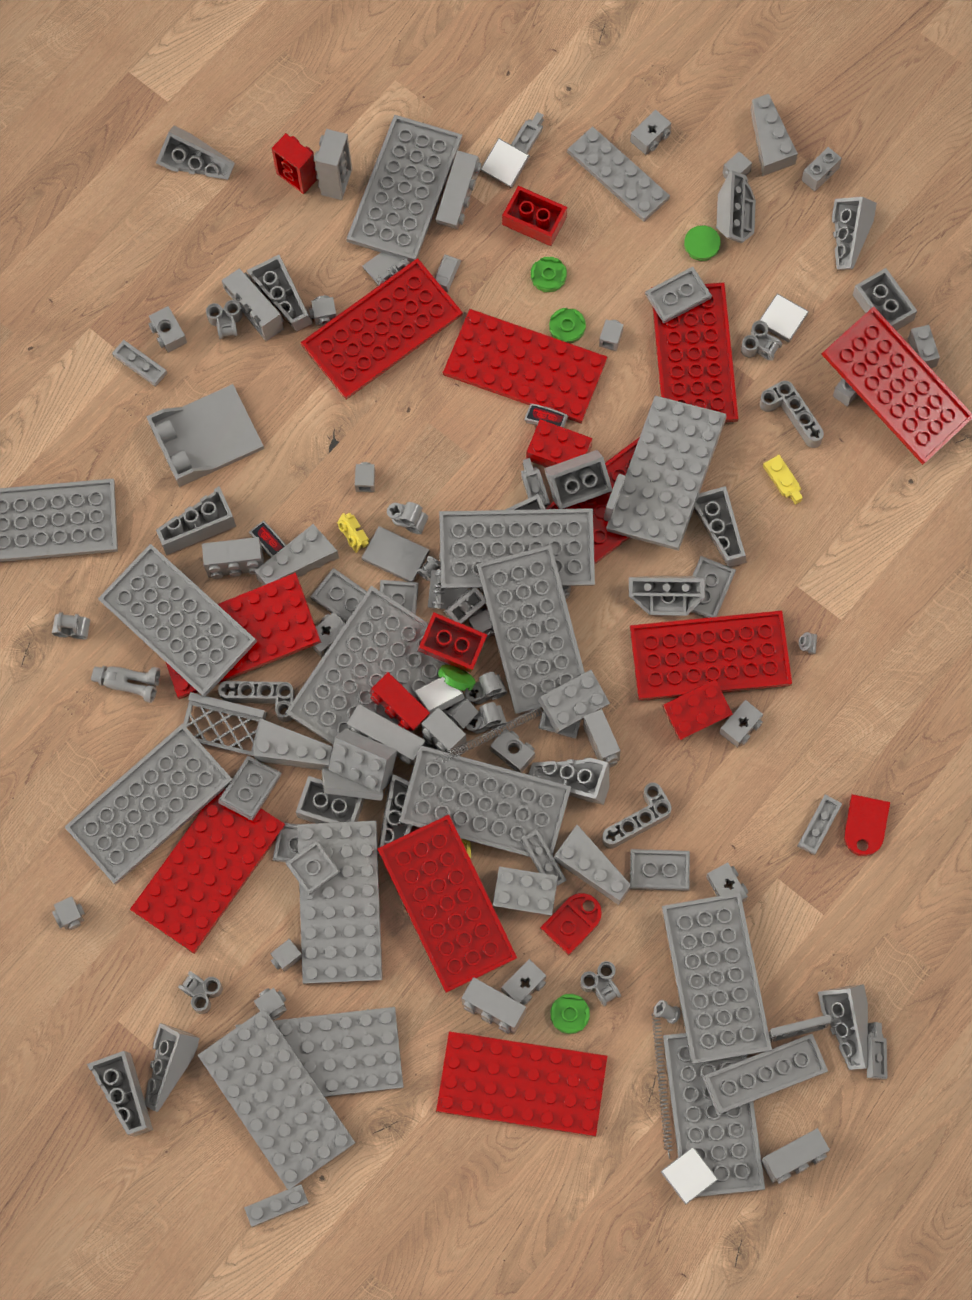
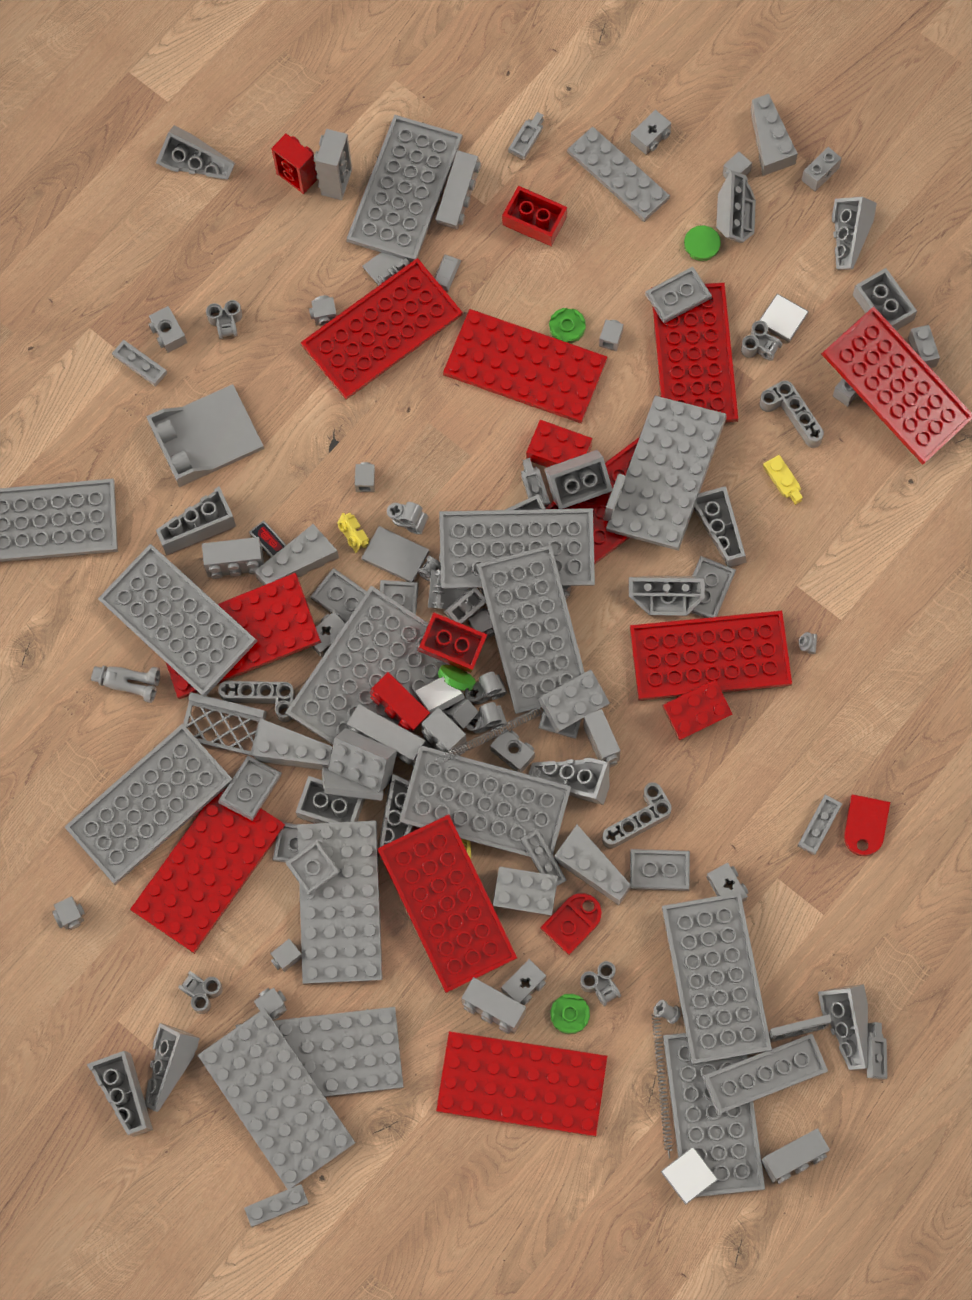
(71, 626): light grey piece -> none
(253, 304): light grey wedge -> none
(279, 288): light grey wedge -> none
(505, 162): white tile -> none
(546, 414): slope -> none
(548, 274): bright green tile -> none
(745, 713): light grey brick -> none

